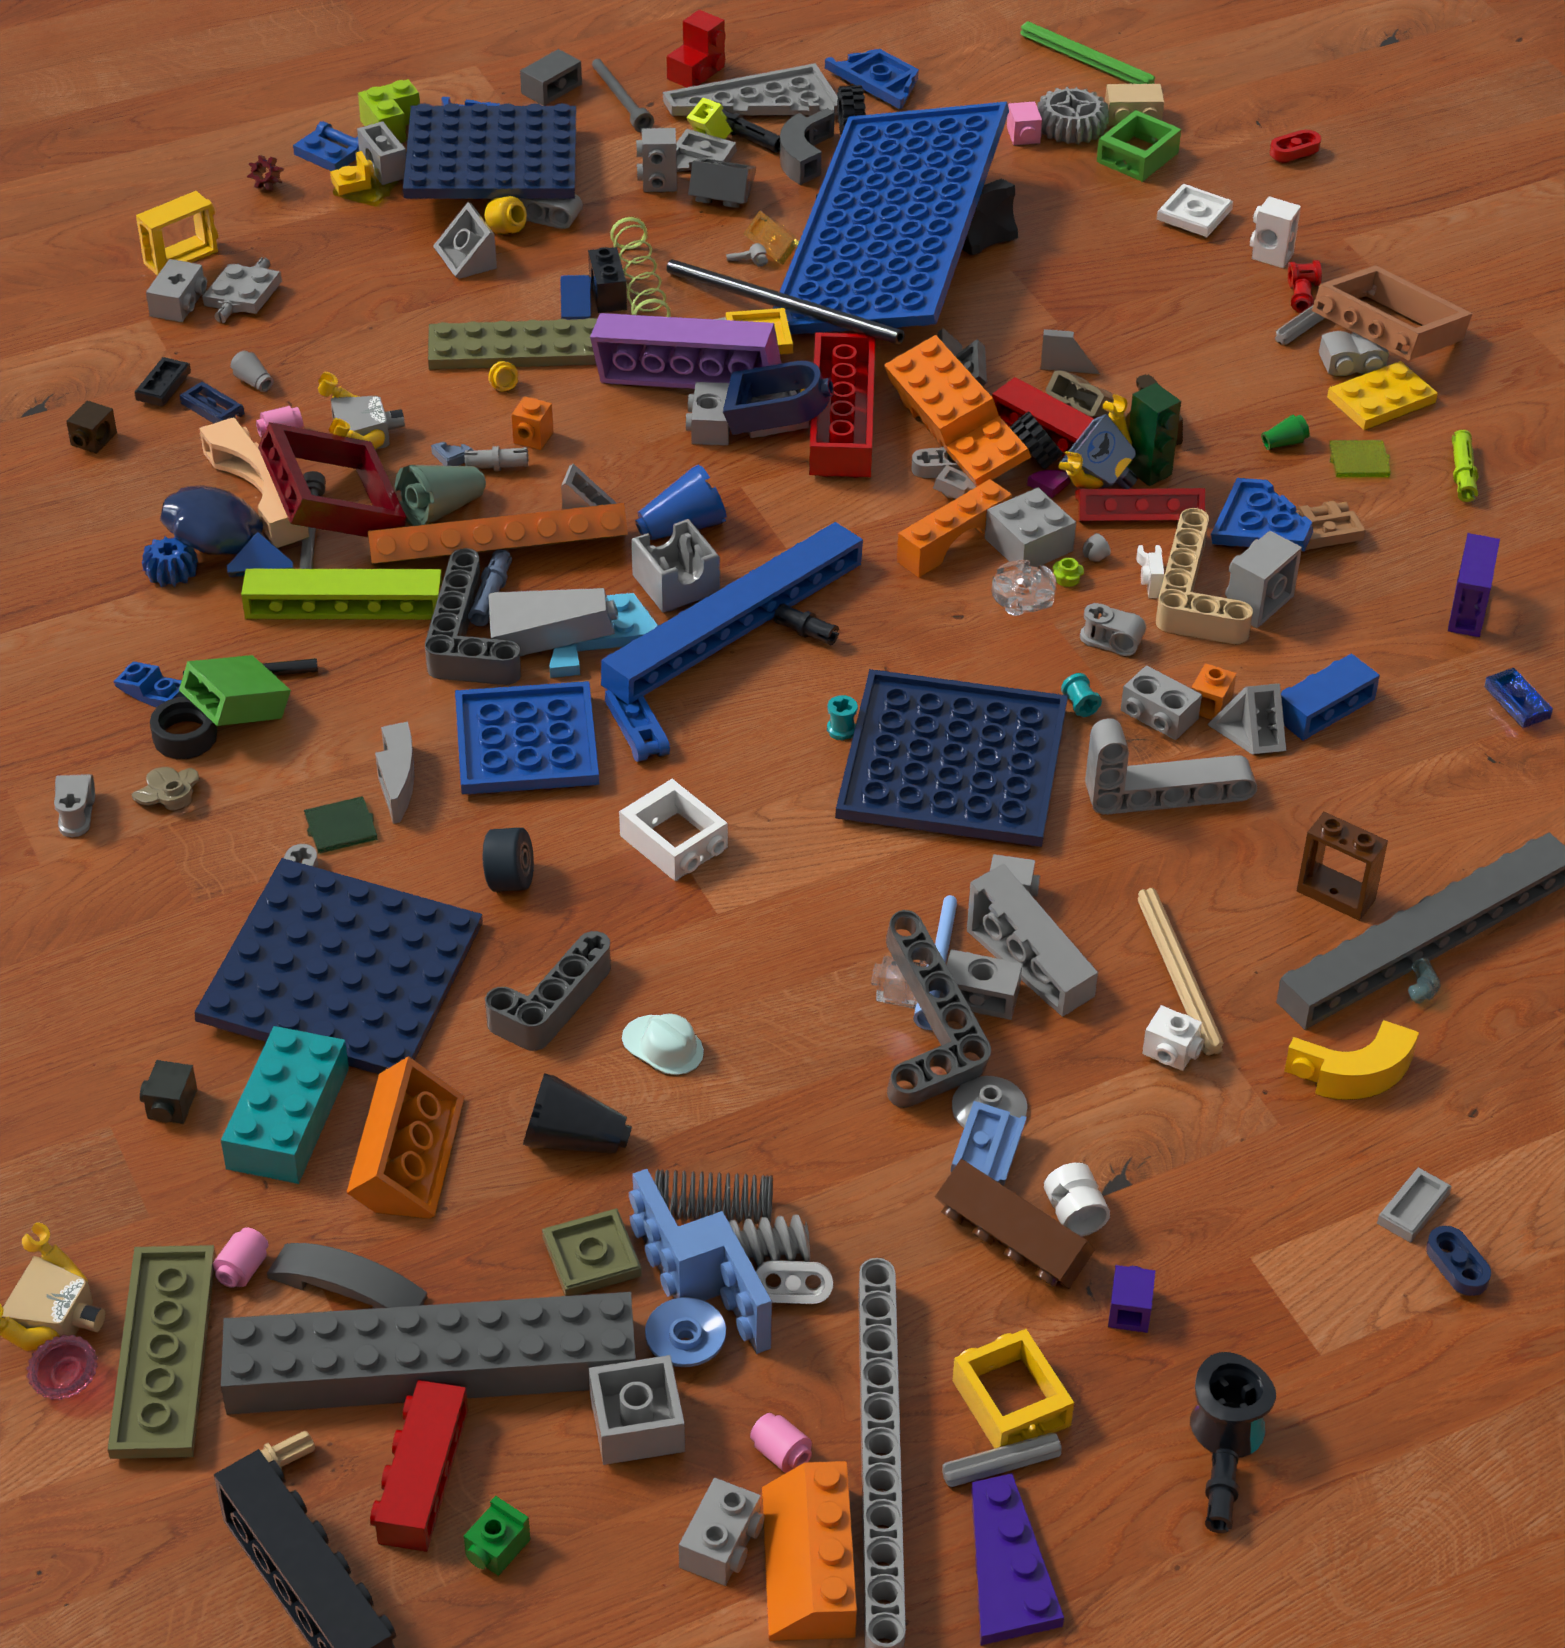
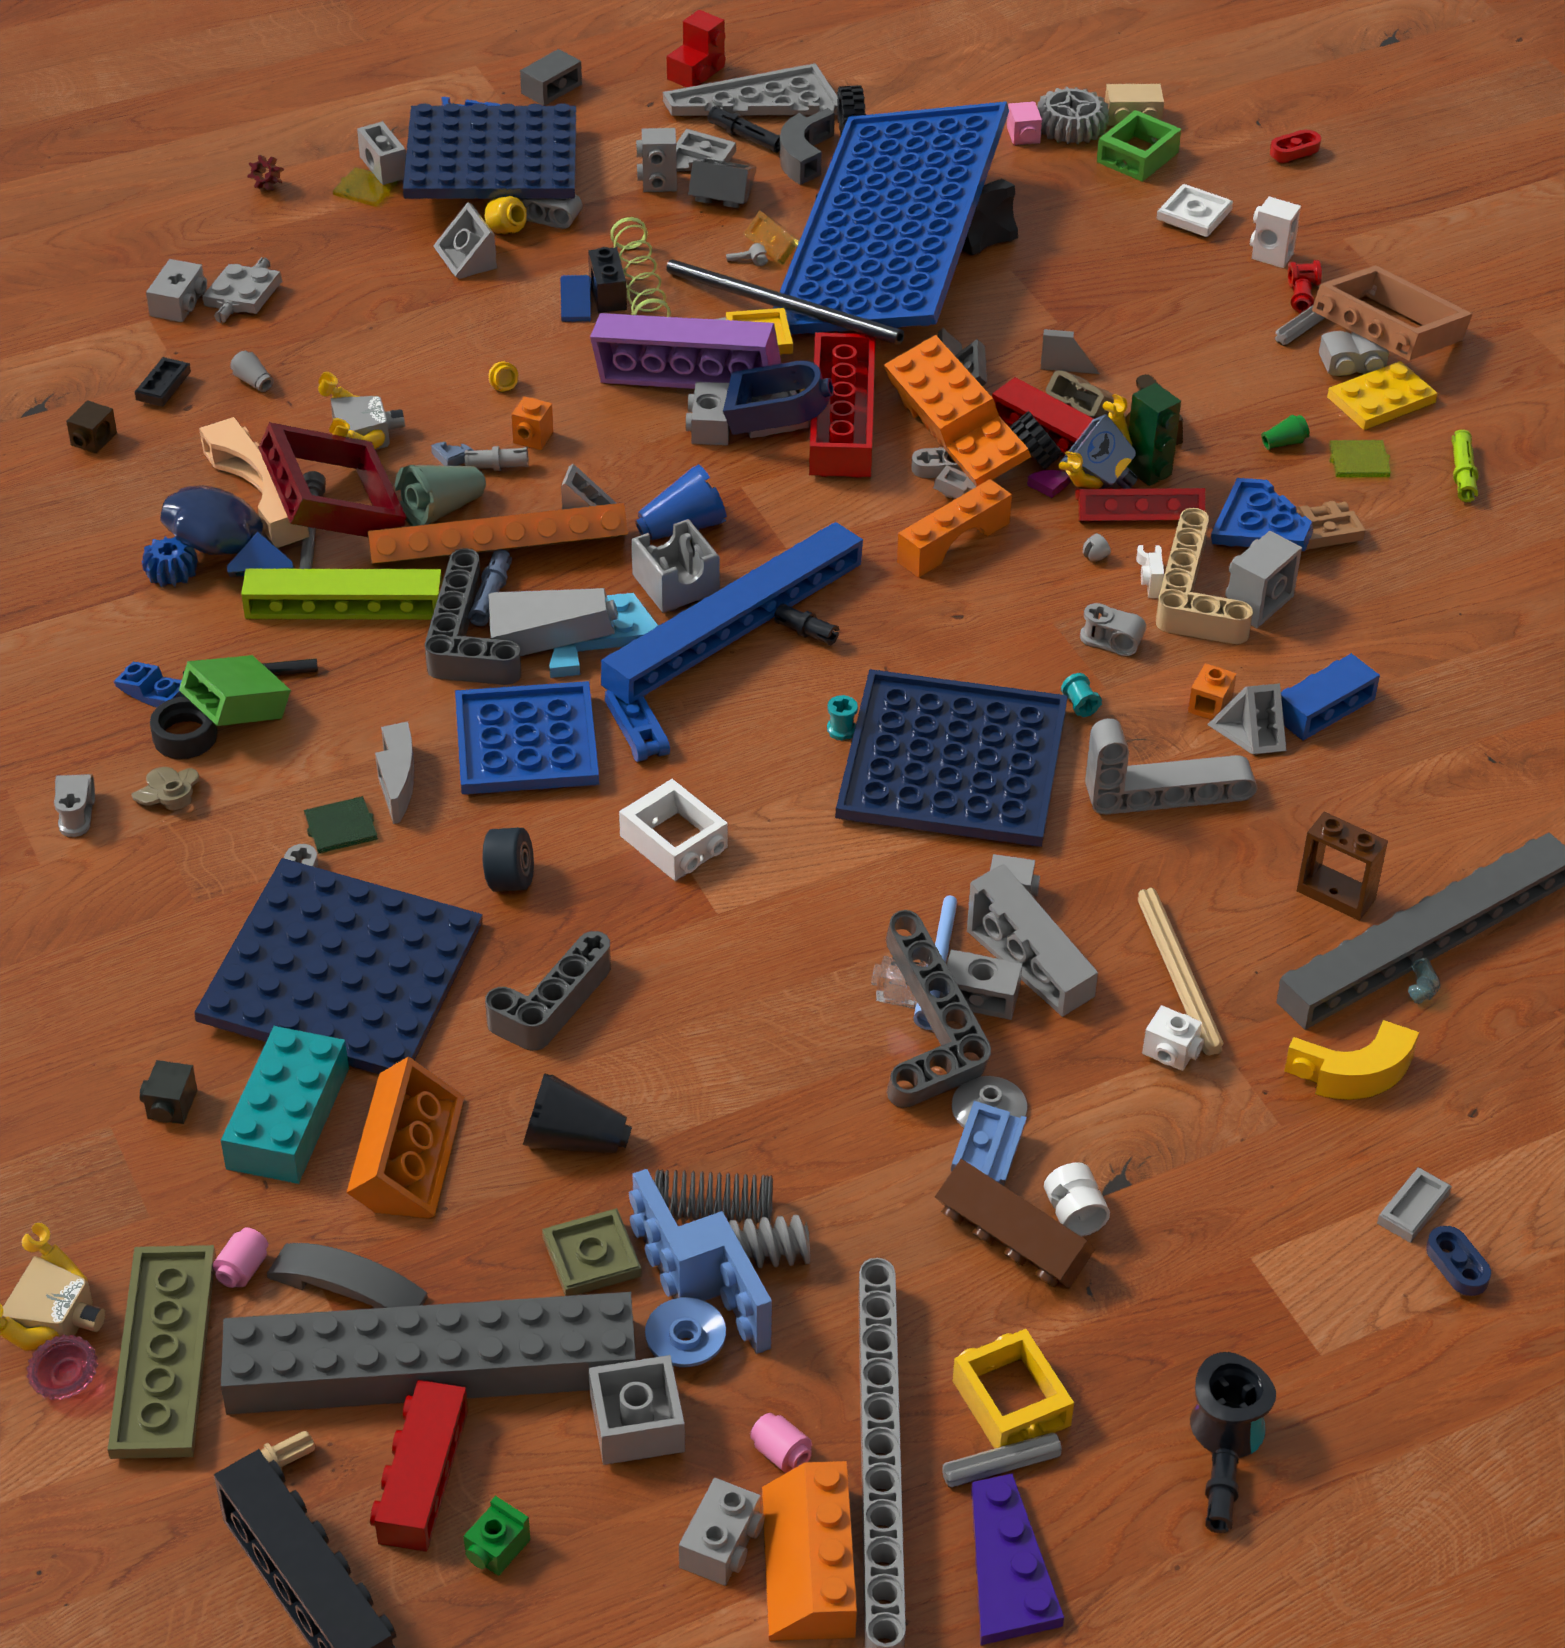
(189, 250): yellow window -> none
(207, 406): dark blue tile -> none
(283, 416): bright pink brick -> none
(325, 153): blue plate -> none
(353, 178): yellow bracket -> none
(389, 104): lime brick -> none
(517, 342): olive plate -> none
(639, 117): dark grey piece -> none
(664, 1043): light aqua piece -> none
(709, 119): neon yellow brick -> none
(793, 1285): white plate -> none
(878, 74): blue wing -> none
(1016, 599): clear plate -> none
(1030, 528): light grey brick -> none
(1067, 572): lime plate -> none
(1085, 54): bright green axle -> none
(1131, 1298): dark purple brick -> none
(1161, 702): light grey brick -> none
(1473, 585): dark purple window -> none
(1518, 697): clear blue plate -> none

